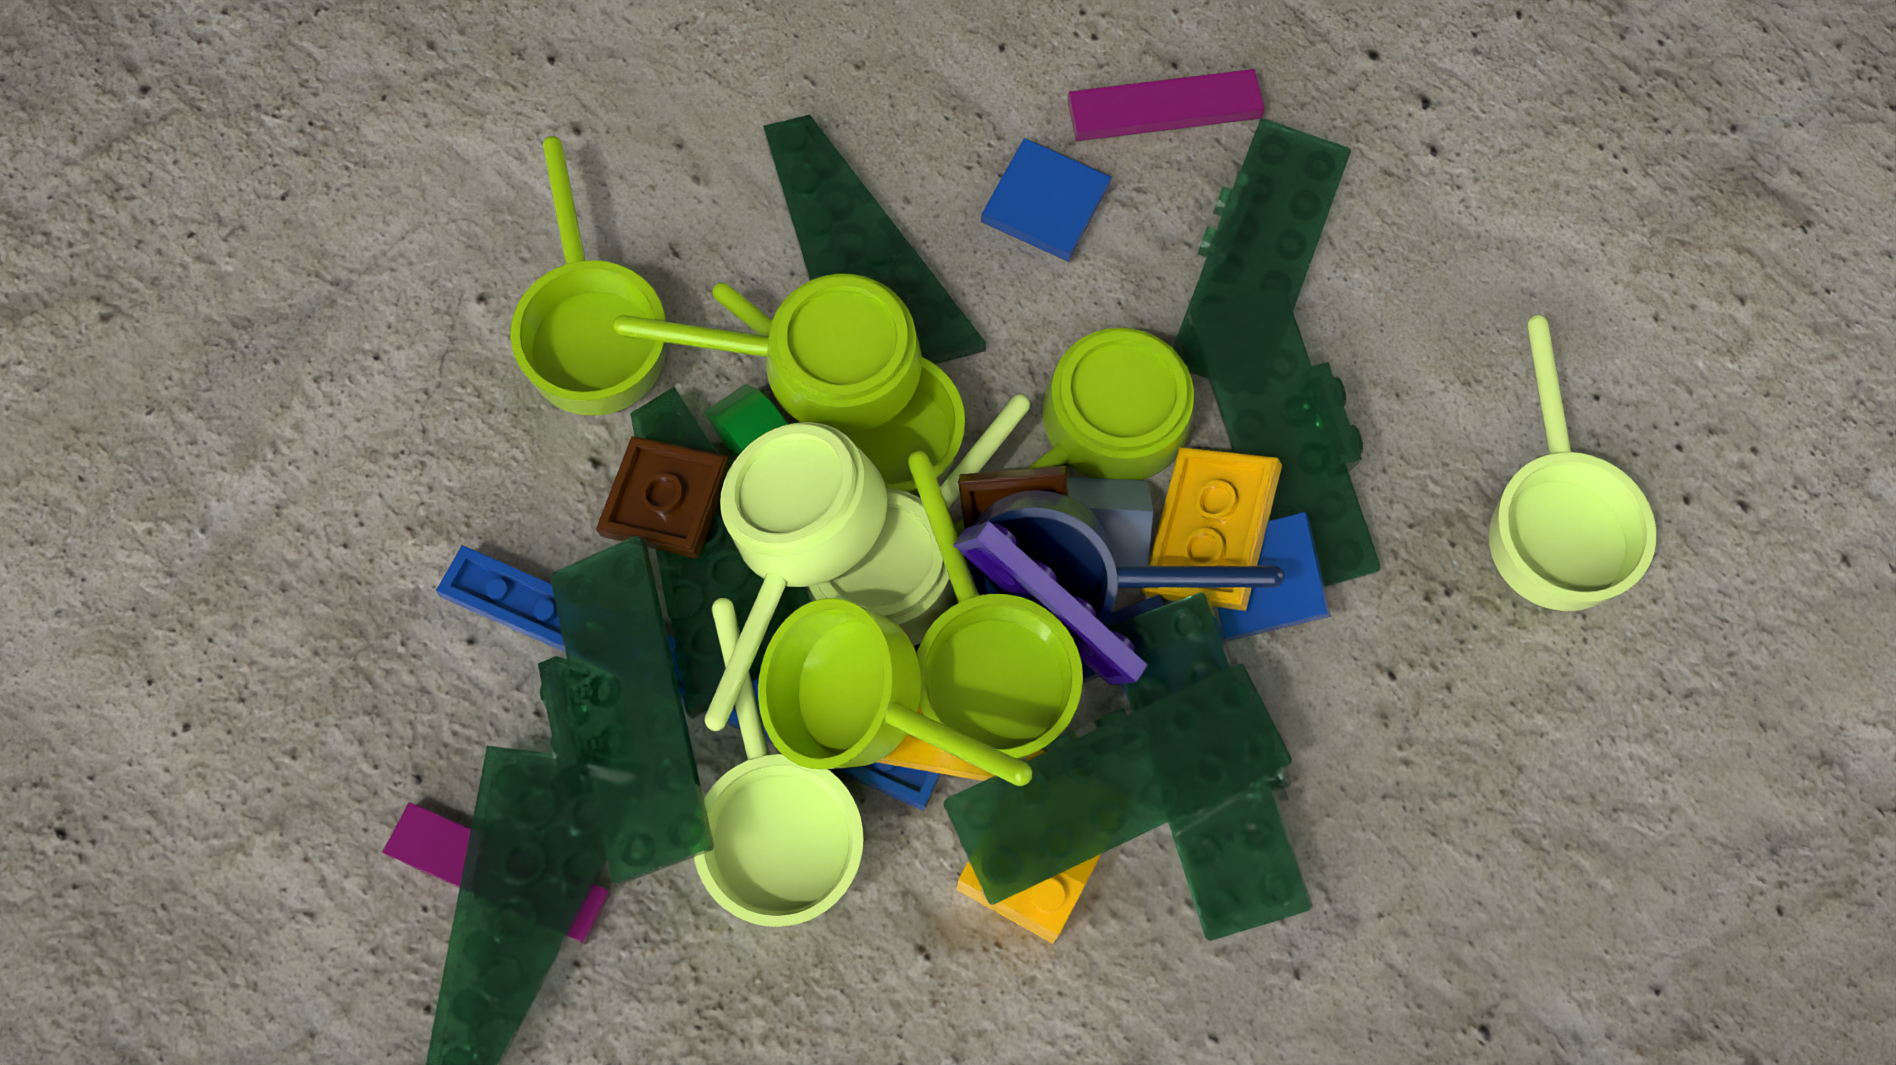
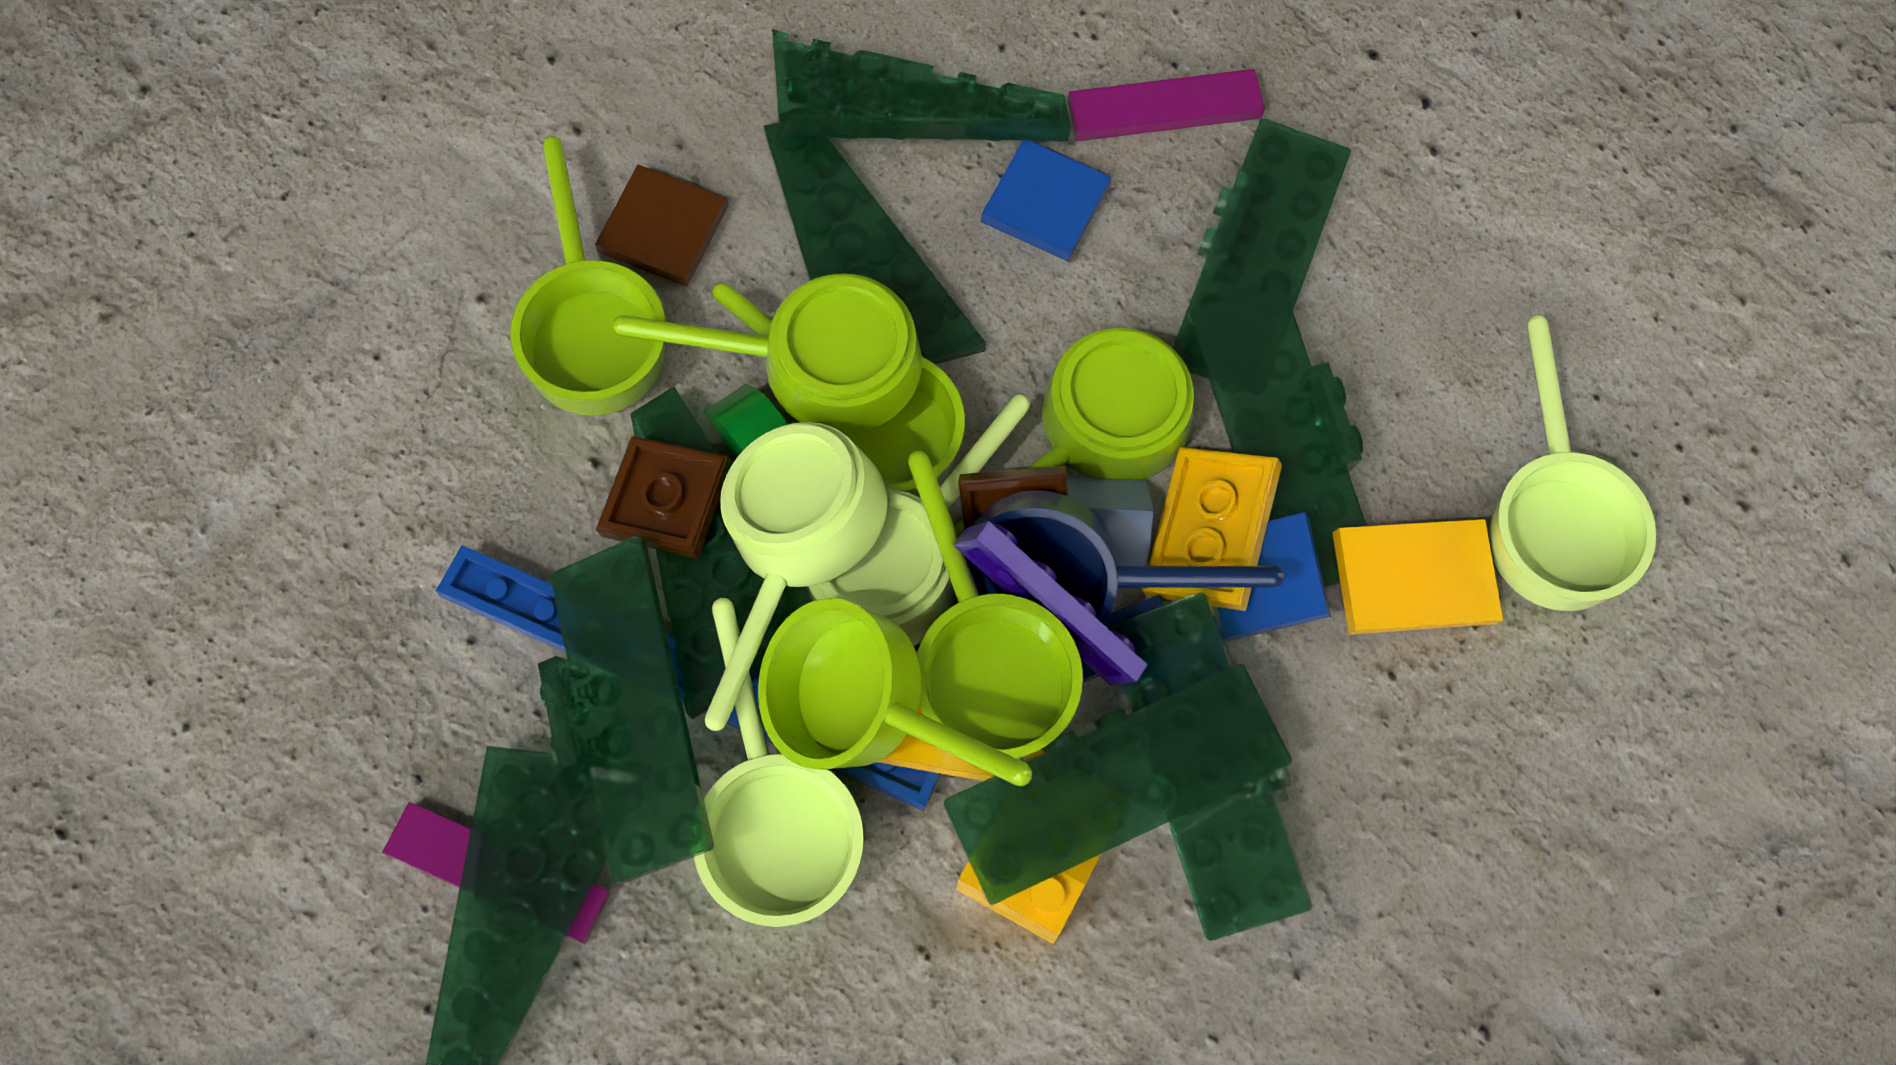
(662, 225): none -> reddish brown tile
(901, 99): none -> clear green wing
(1417, 576): none -> yellow tile

